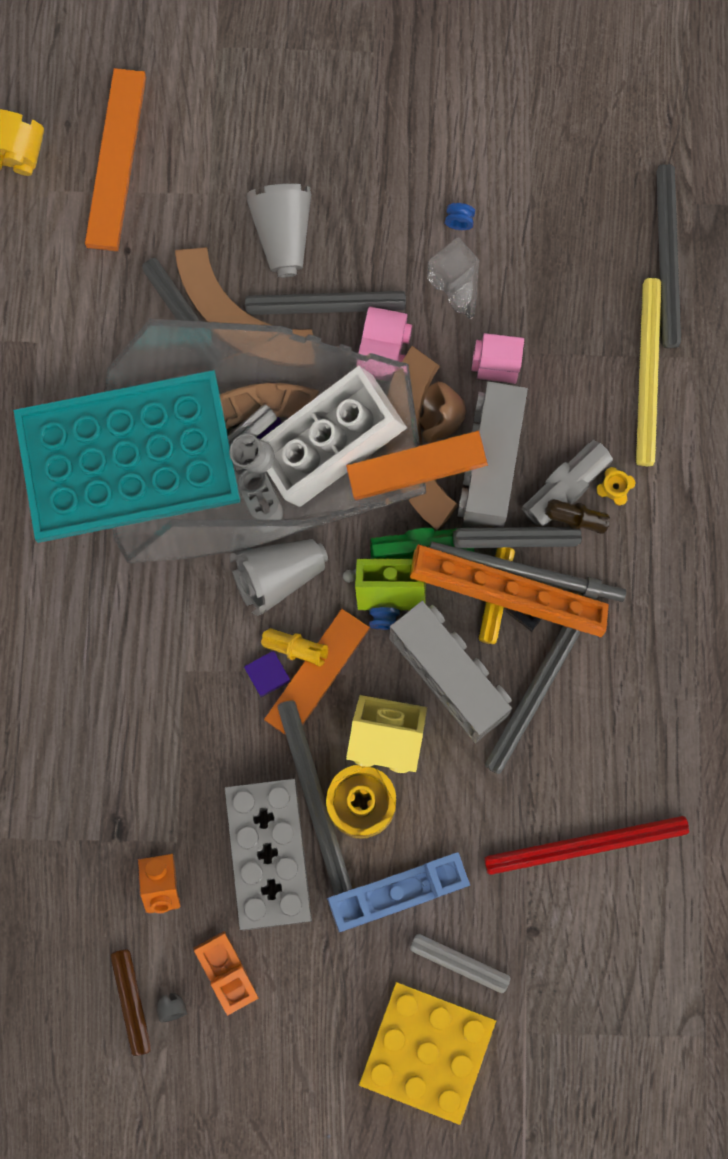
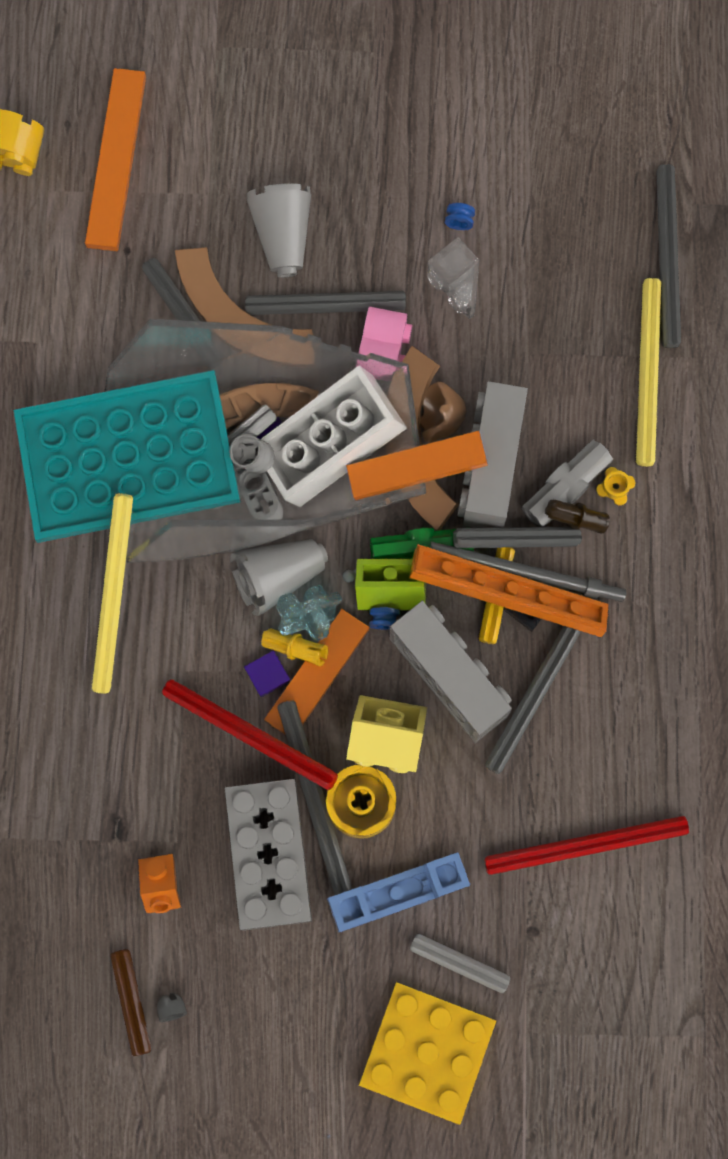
(112, 592): none -> light yellow axle
(225, 973): orange slope -> none
(250, 734): none -> red axle
(317, 603): none -> clear light blue hips
(498, 358): bright pink brick -> none

